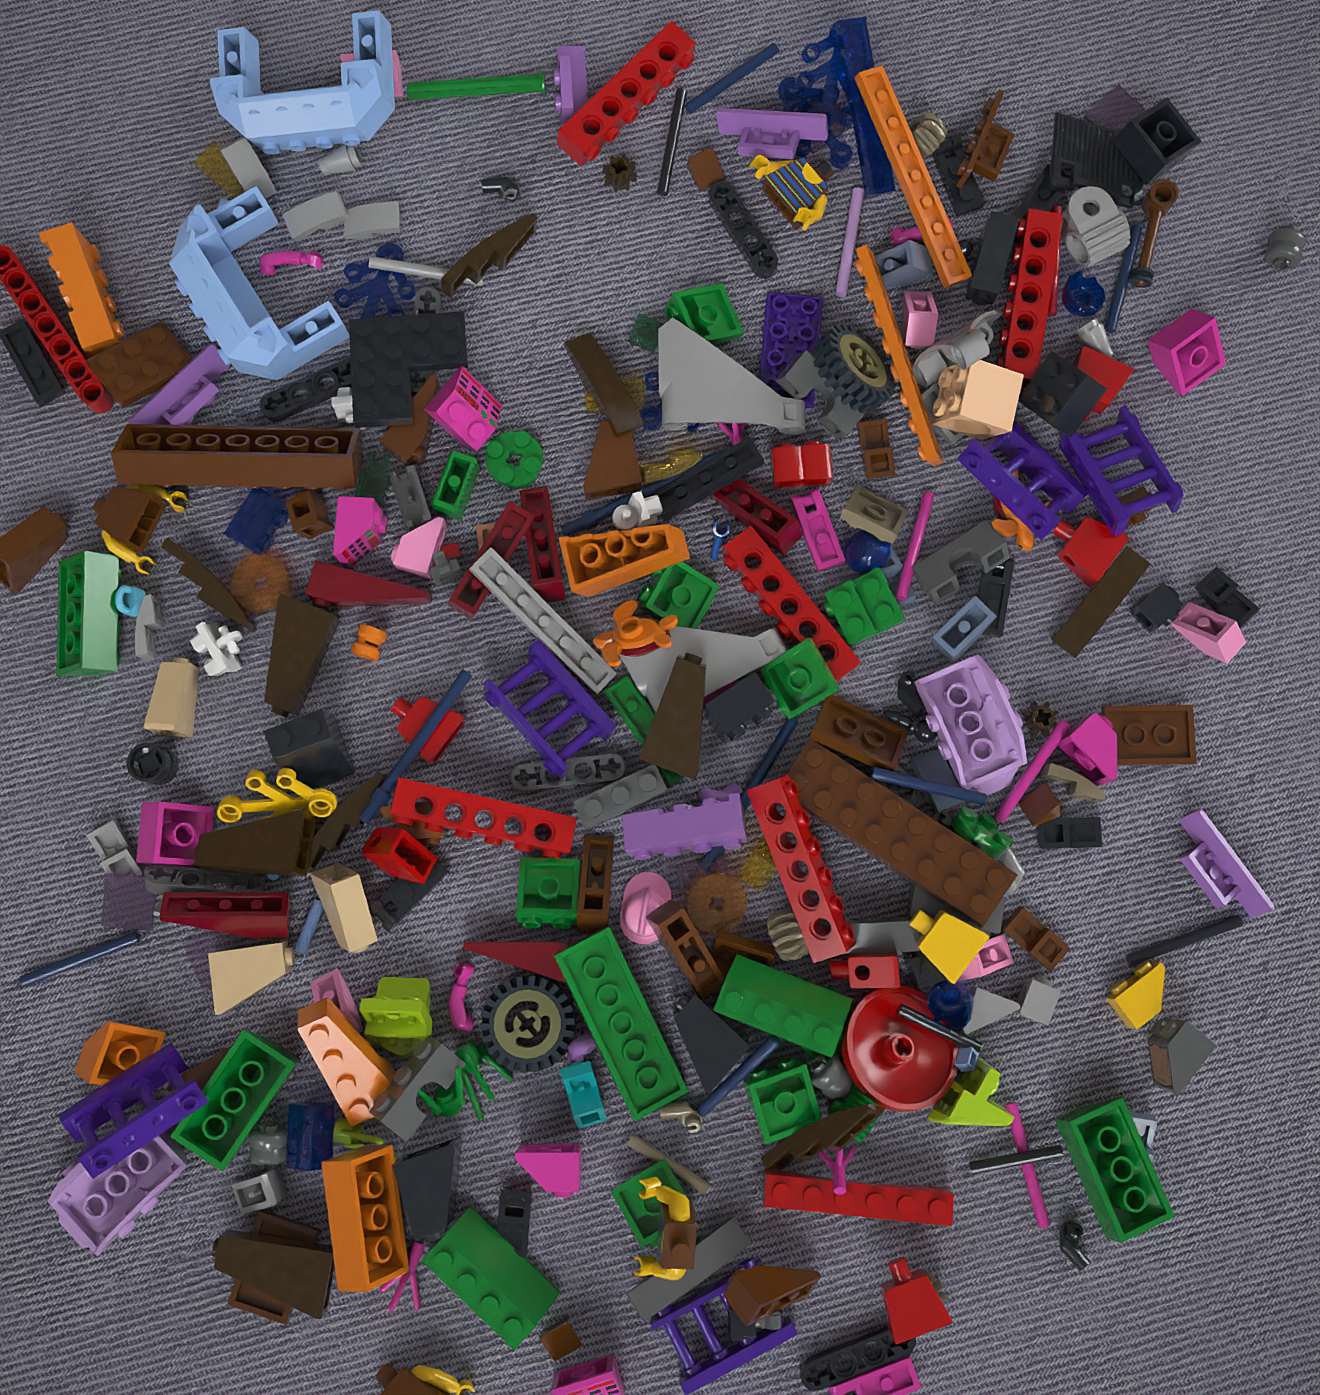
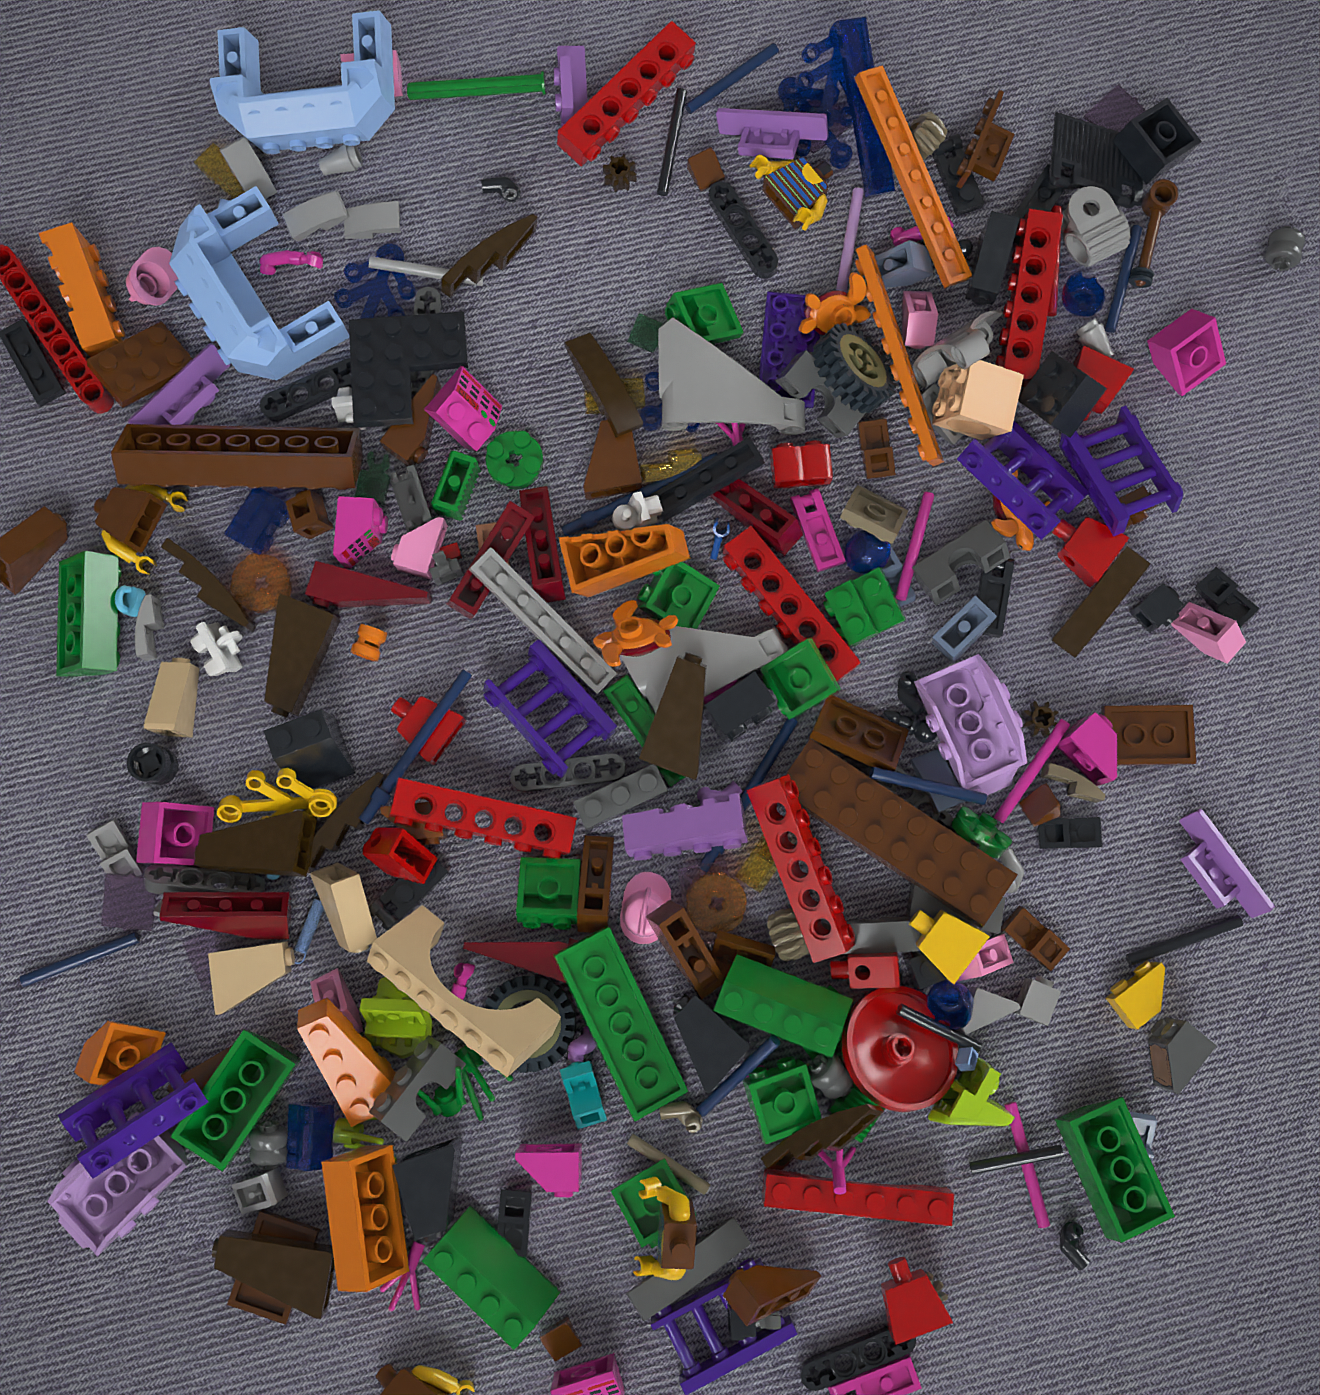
(152, 278): none -> bright pink piece
(498, 1036): none -> tan arch
(835, 307): none -> orange animal

